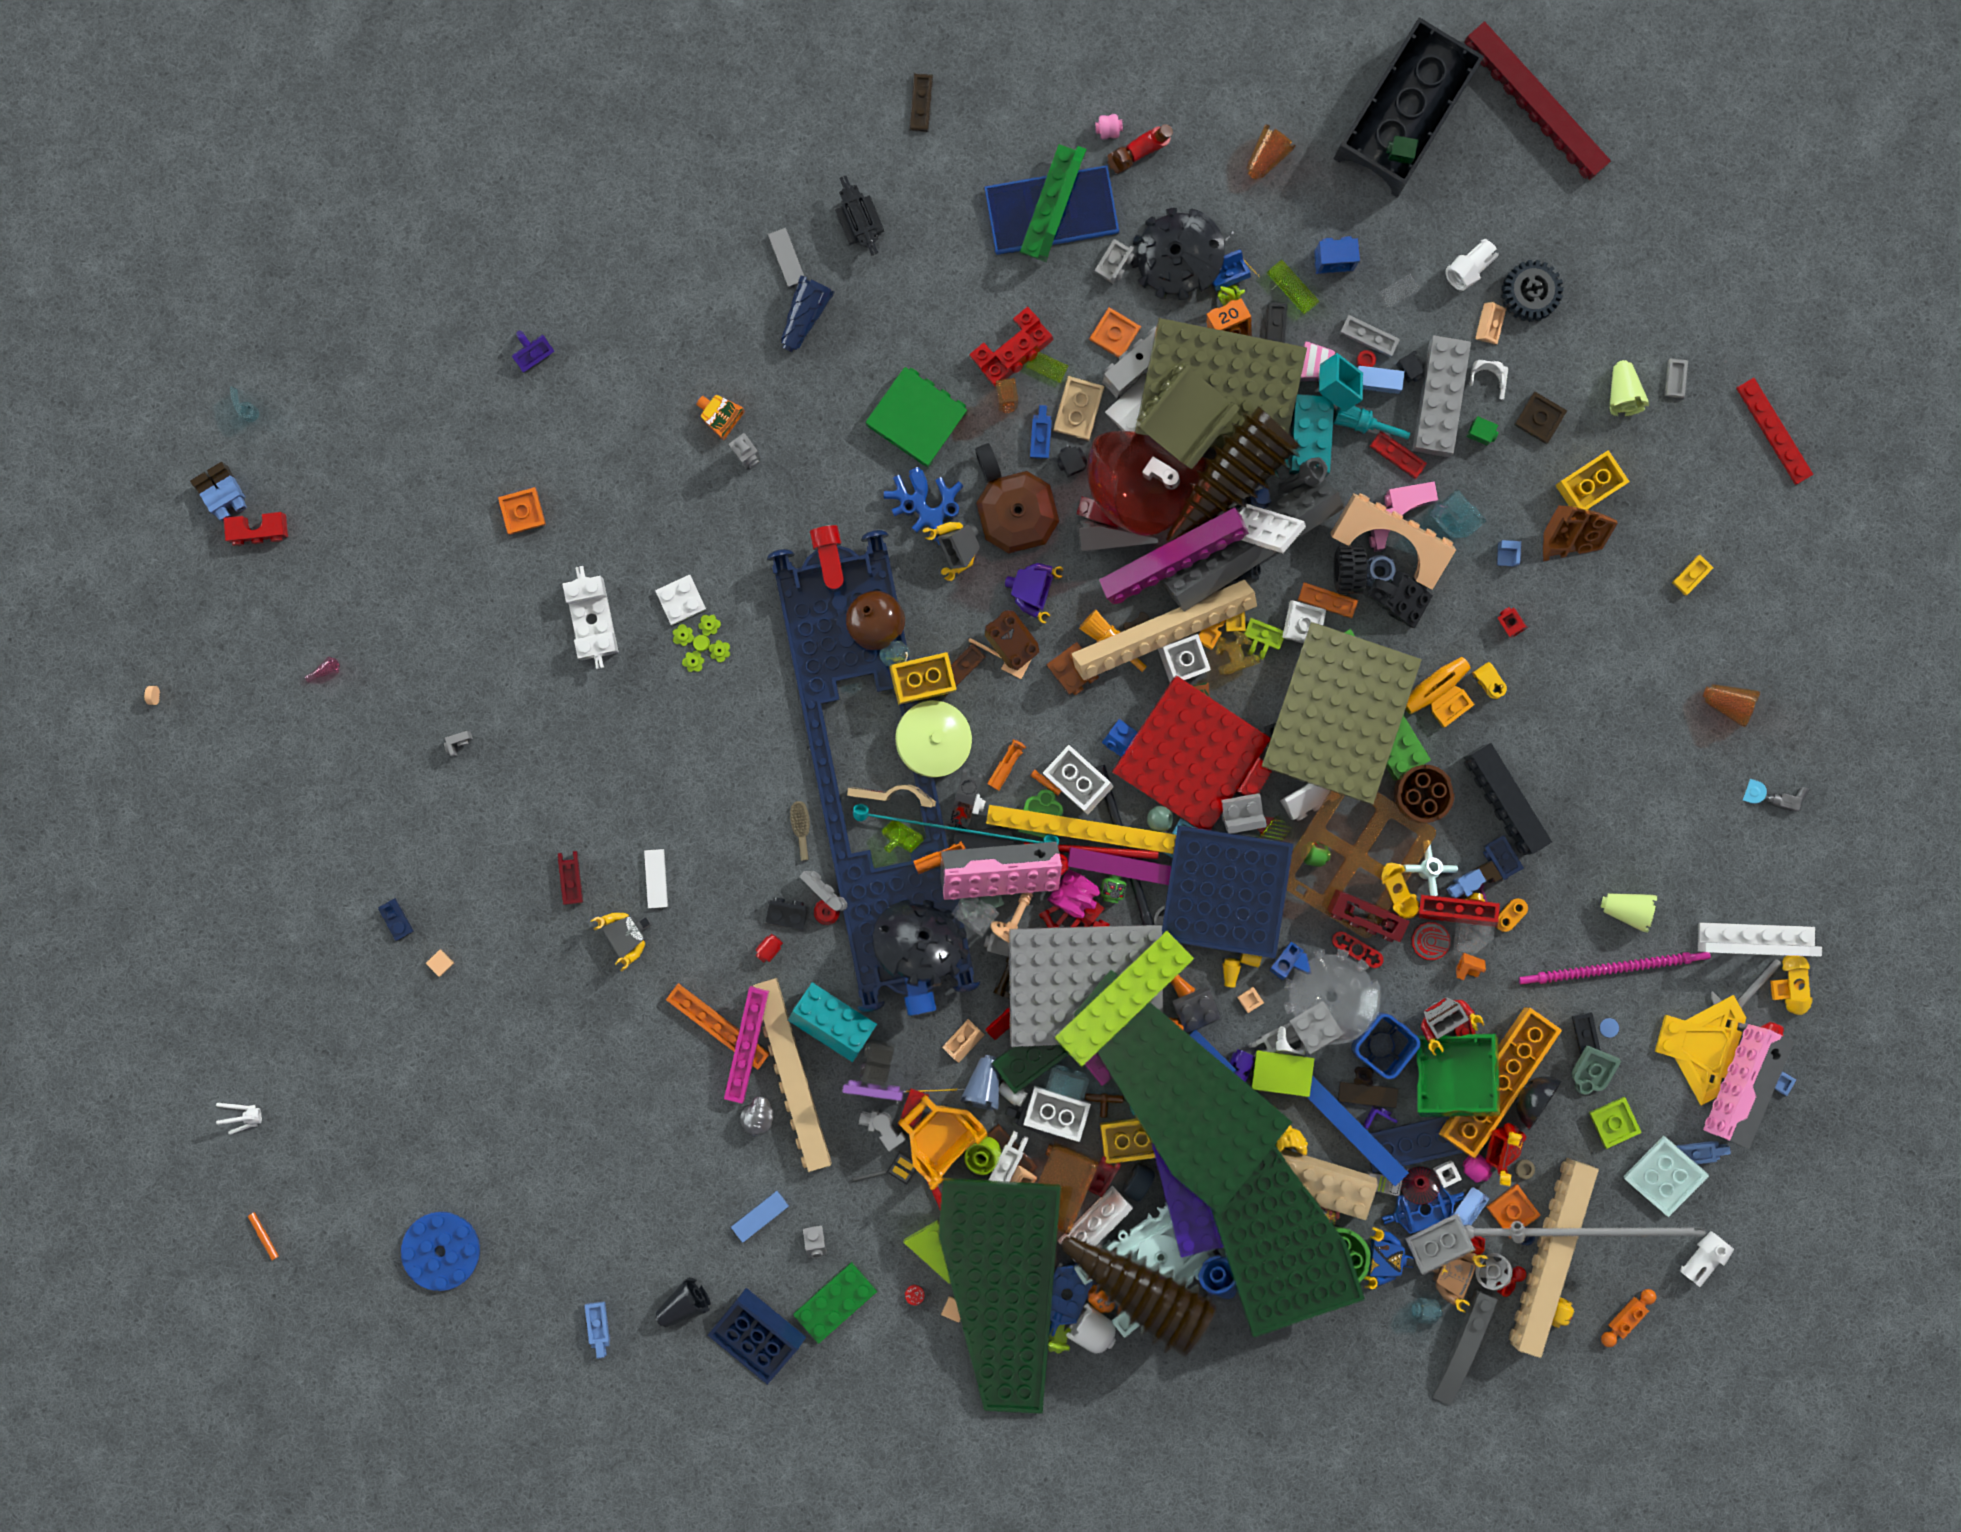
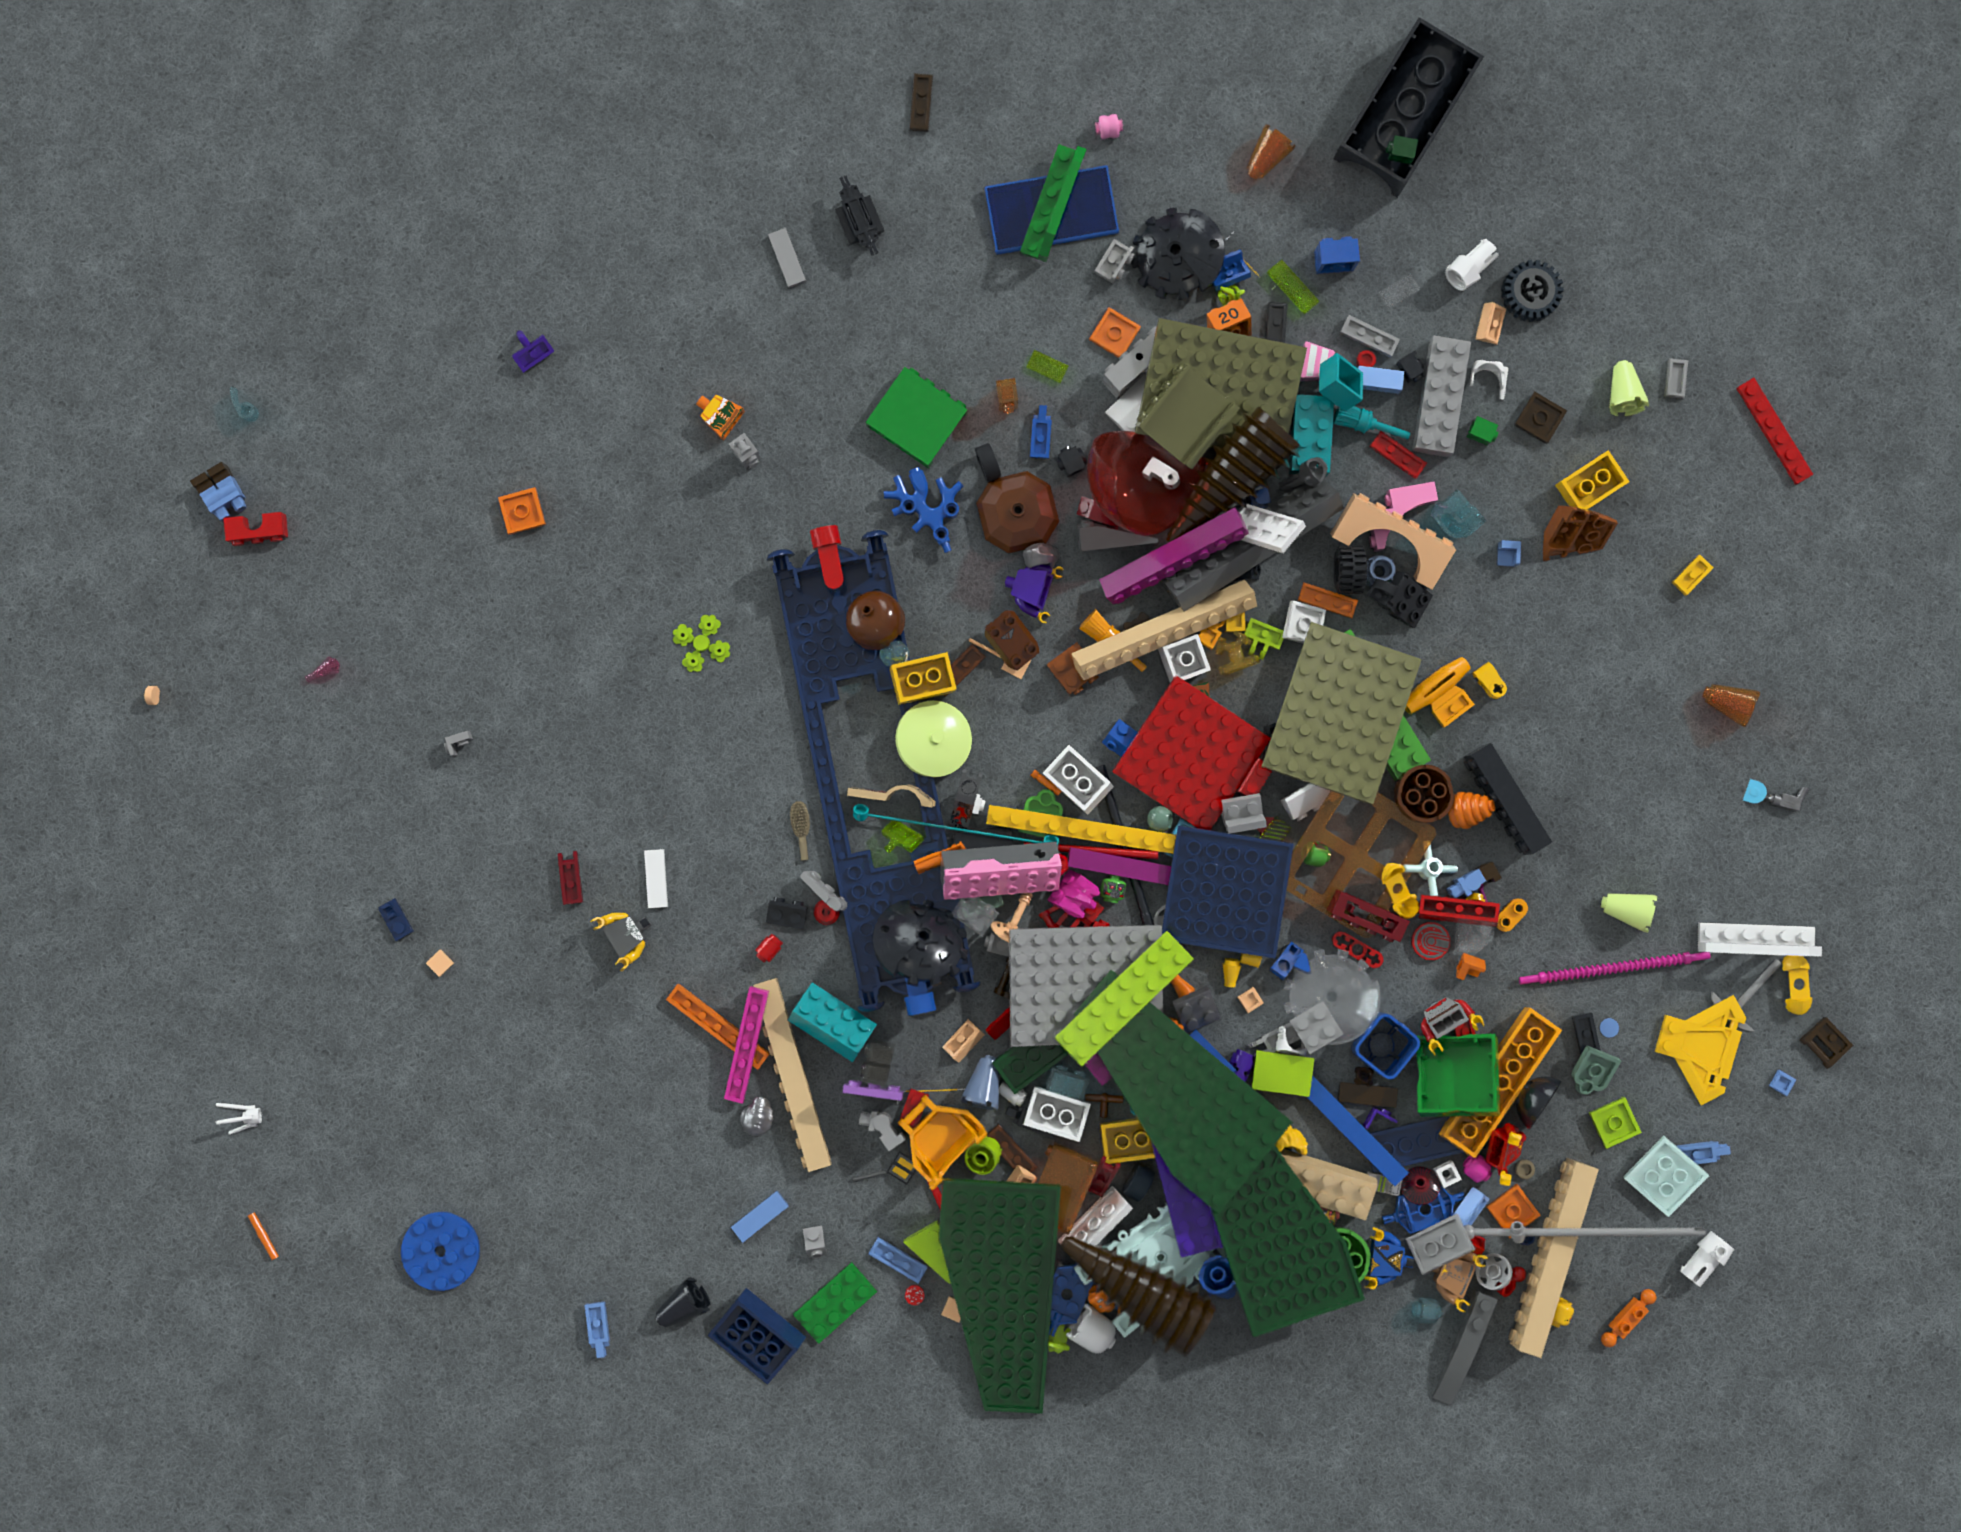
(585, 598): white brick -> none
(680, 600): white plate -> none
(806, 308): dark blue cone -> none
(898, 1260): none -> medium blue tile
(958, 545): dark grey torso -> none
(1005, 766): orange piece -> none
(1008, 1160): white hinge -> none
(1016, 351): red bracket -> none
(1040, 554): none -> flat silver hair
(1078, 408): tan tile -> none
(1143, 145): piece -> none
(1470, 809): none -> orange piece
(1503, 857): dark blue bracket -> none
(1517, 628): red brick -> none
(1537, 101): dark red brick -> none
(1749, 1084): bright pink piece -> none
(1780, 988): light orange plate -> none
(1831, 1038): none -> dark brown plate

